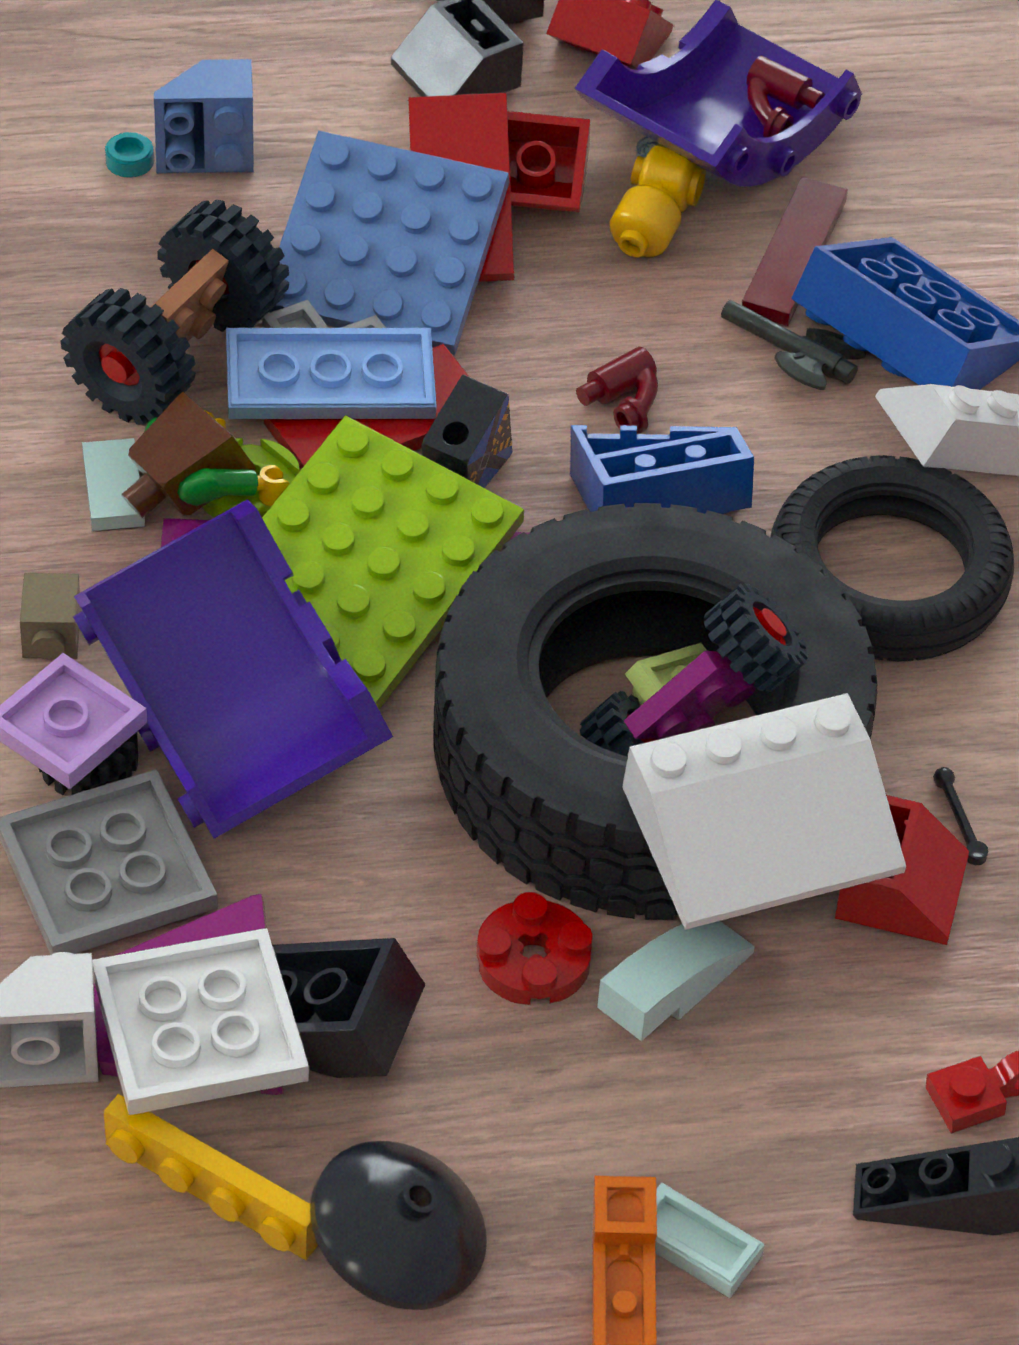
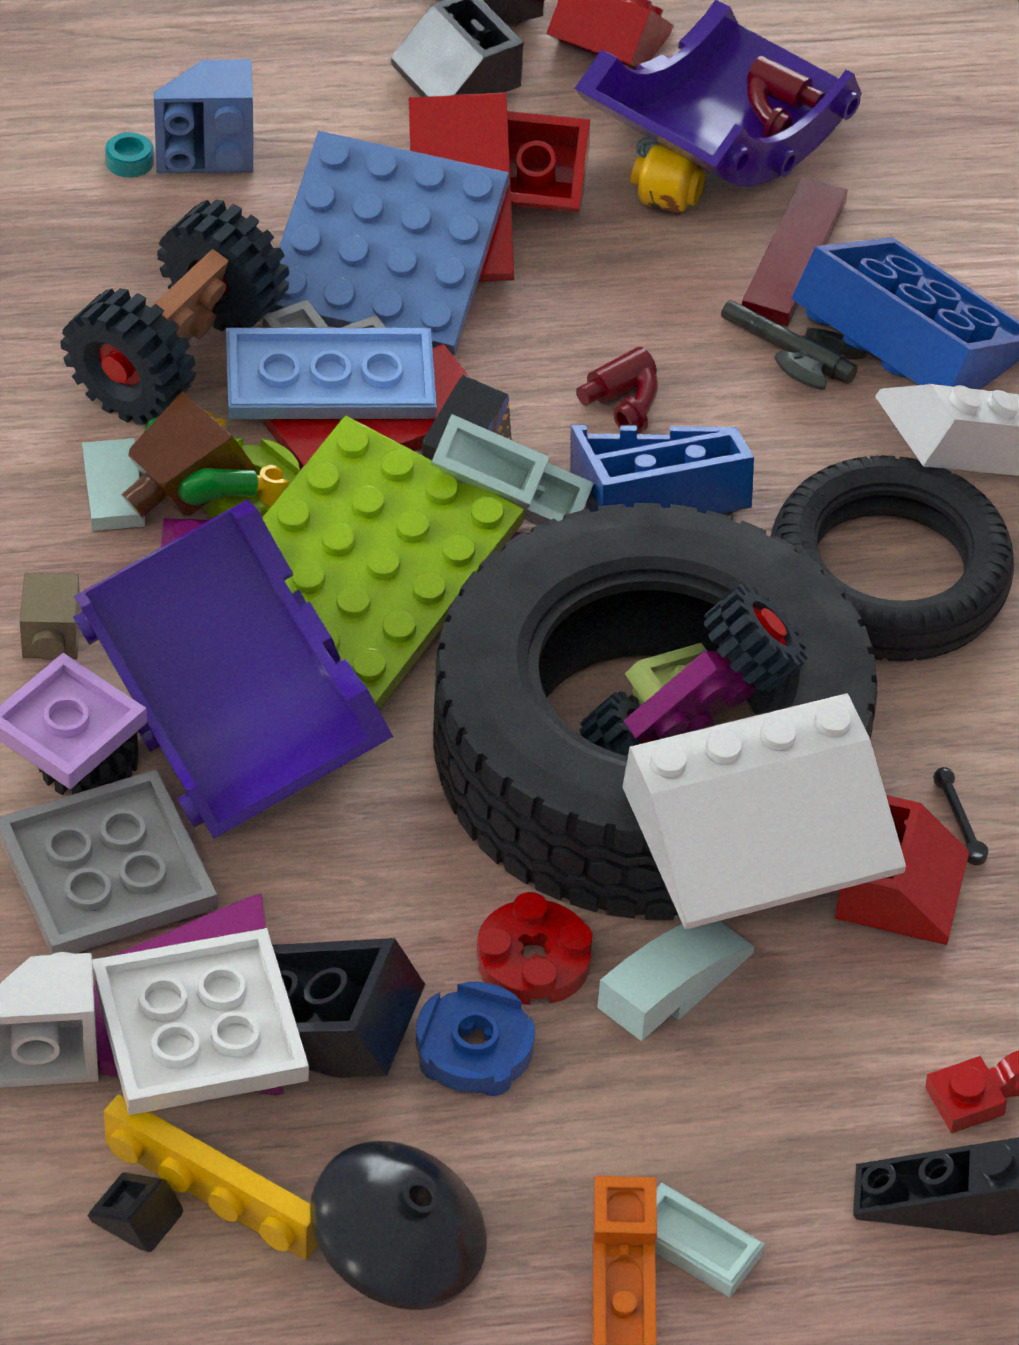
(137, 1210): none -> black slope
(468, 1066): none -> blue plate
(509, 471): none -> light aqua slope
(645, 219): yellow head -> none

